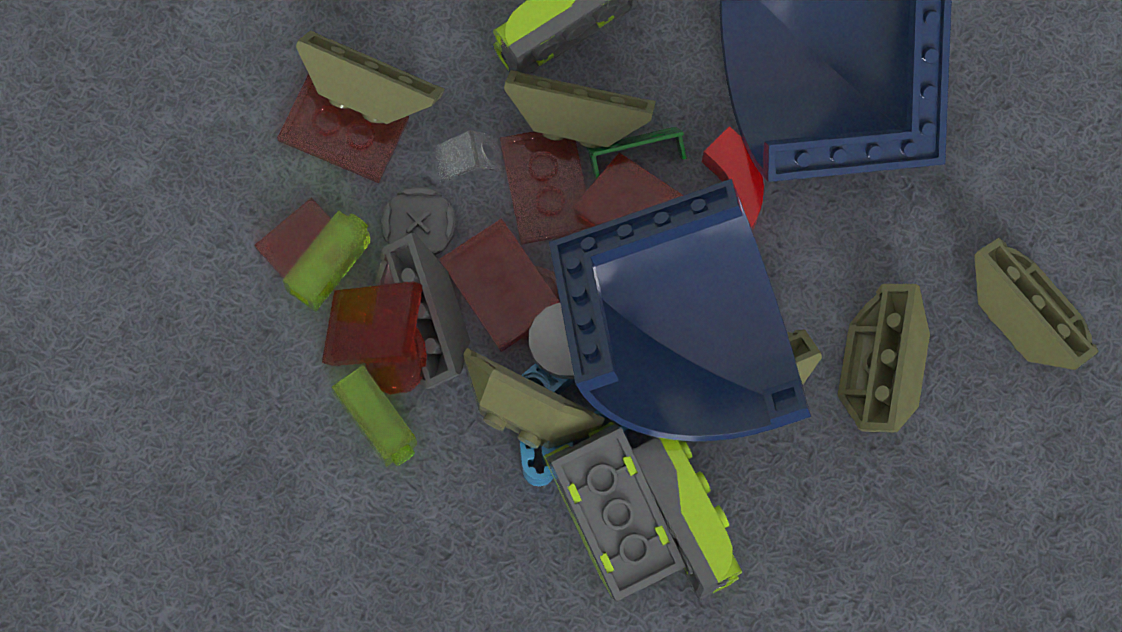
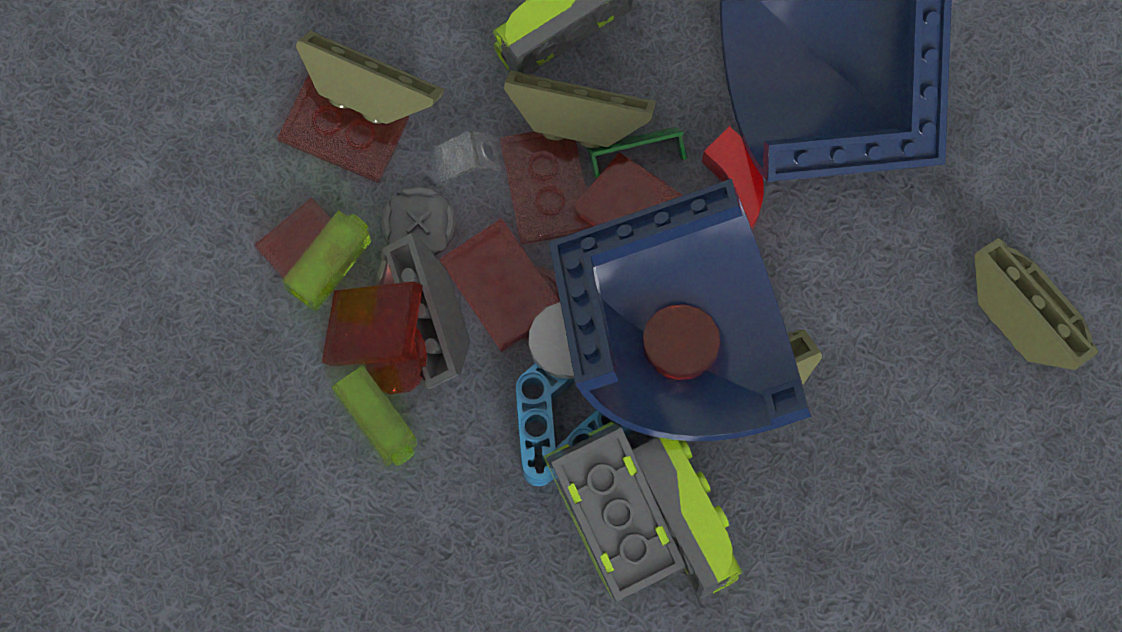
(526, 406): olive wedge -> none
(681, 341): none -> clear red tile
(885, 359): olive wedge -> none

